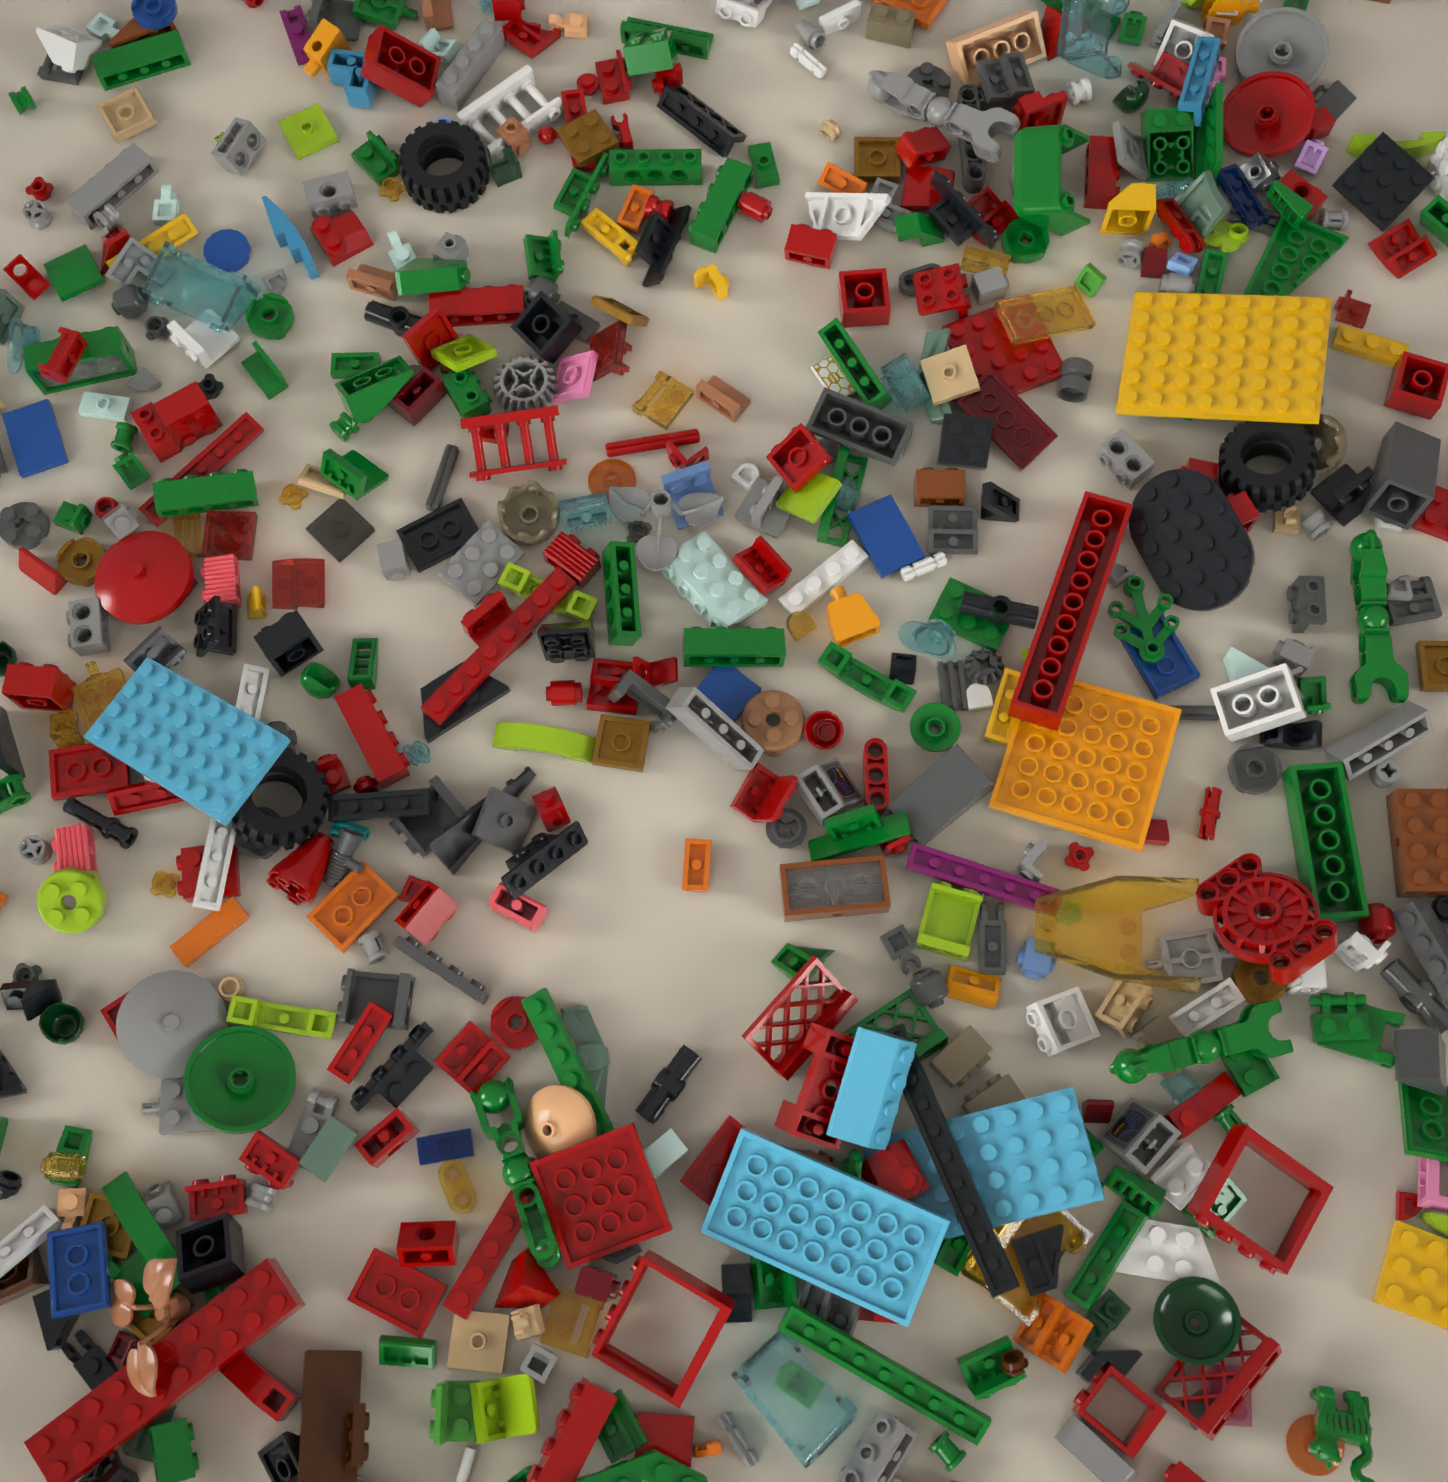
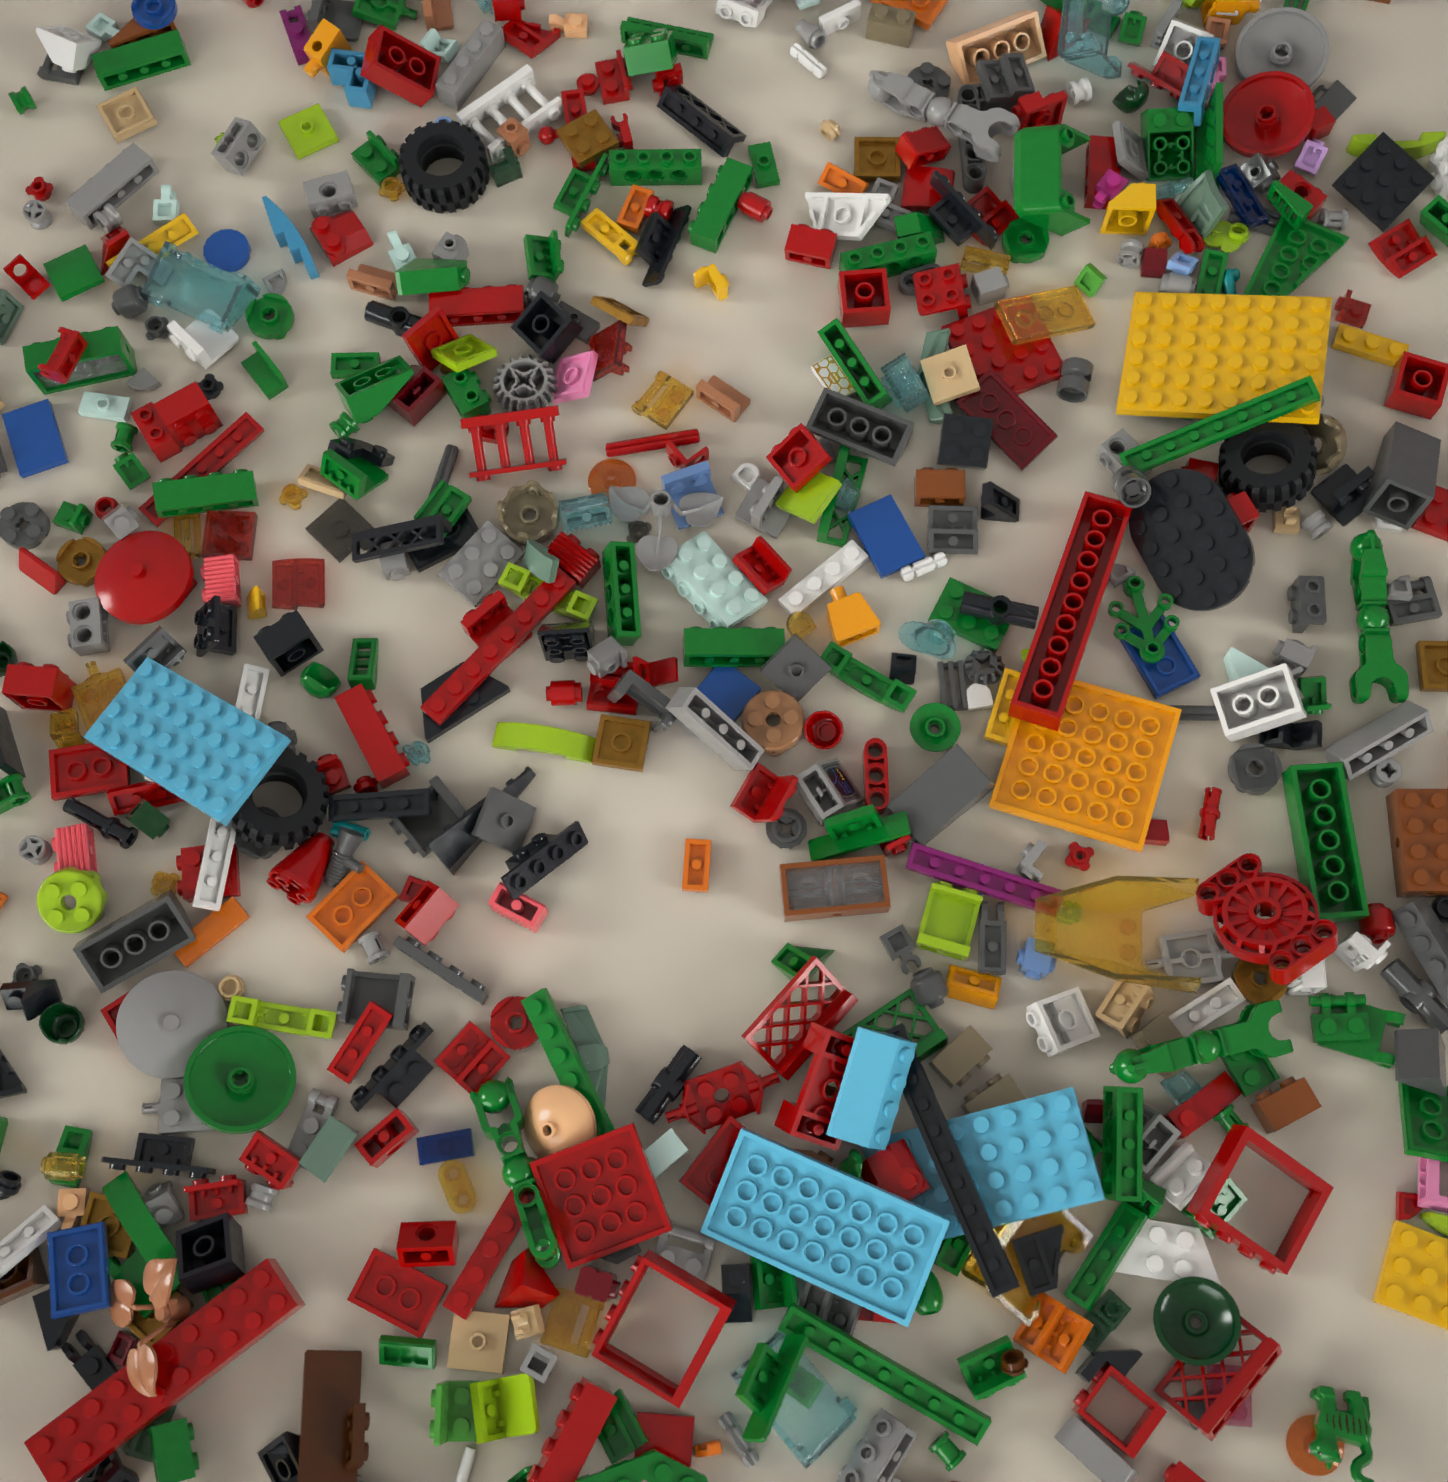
(19, 335): clear light blue piece -> none
(135, 941): none -> dark grey slope
(148, 819): none -> dark green brick
(162, 1152): none -> black bracket
(262, 1386): red slope -> none
(354, 448): none -> black plate
(411, 530): none -> black fence
(445, 501): none -> green plate
(540, 561): none -> sand green slope
(551, 809): red bracket -> none
(606, 657): none -> light grey brick
(690, 1261): none -> light grey plate
(744, 1096): none -> red plate
(767, 1383): none -> green bracket
(795, 668): none -> dark grey plate
(893, 255): none -> green brick
(931, 1297): none -> green animal
(1108, 188): none -> dark pink plate
(1122, 1143): none -> green fence
(1131, 486): none -> dark grey wheel
(1222, 425): none -> green plate
(1229, 279): none -> teal arm
(1285, 1105): none -> dark orange brick

